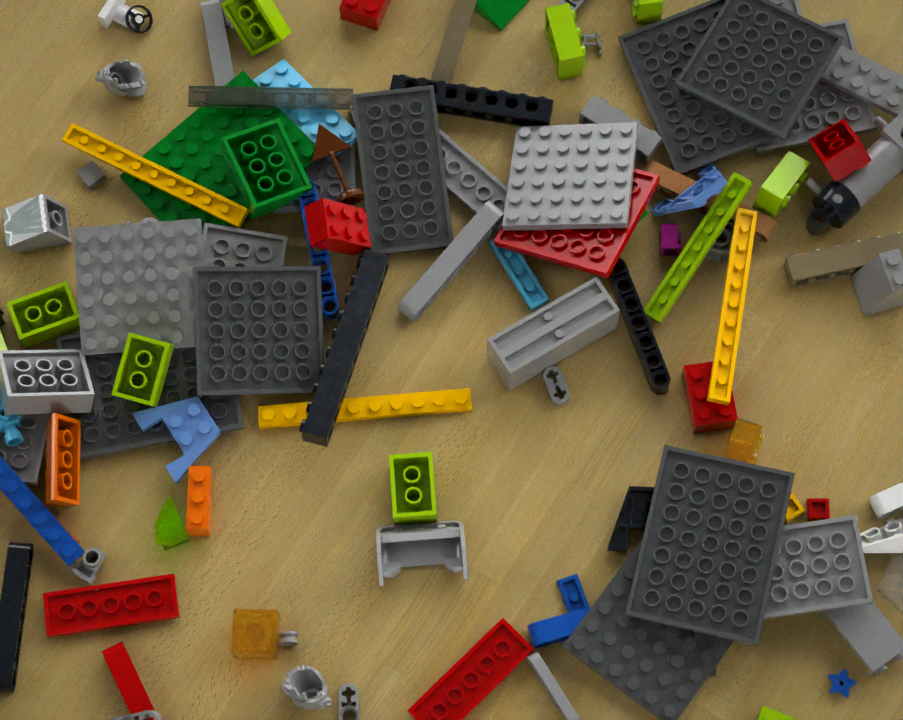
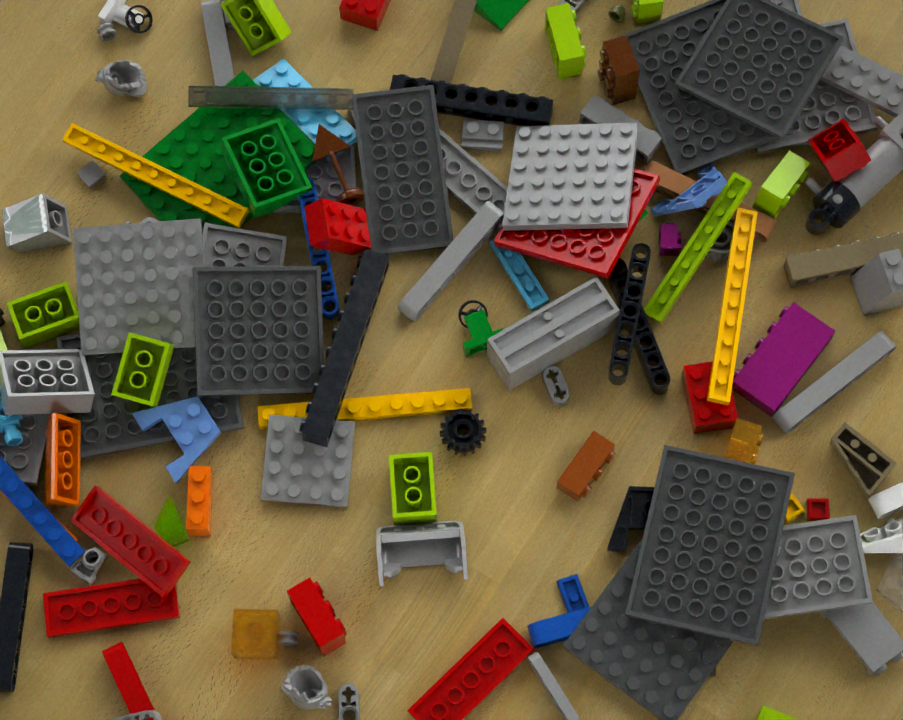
(106, 32): none -> light grey bush
(130, 541): none -> red plate
(307, 471): none -> light grey plate
(317, 616): none -> red brick
(467, 421): none -> black gear
(478, 326): none -> green piece
(482, 135): none -> light grey plate
(586, 466): none -> dark orange brick
(593, 36): light grey piece -> none
(617, 13): none -> olive hinge
(618, 70): none -> reddish brown brick
(629, 304): none -> black beam
(781, 358): none -> magenta brick
(834, 382): none -> light grey beam
(847, 683): blue plate -> none
(862, 459): none -> dark tan wedge

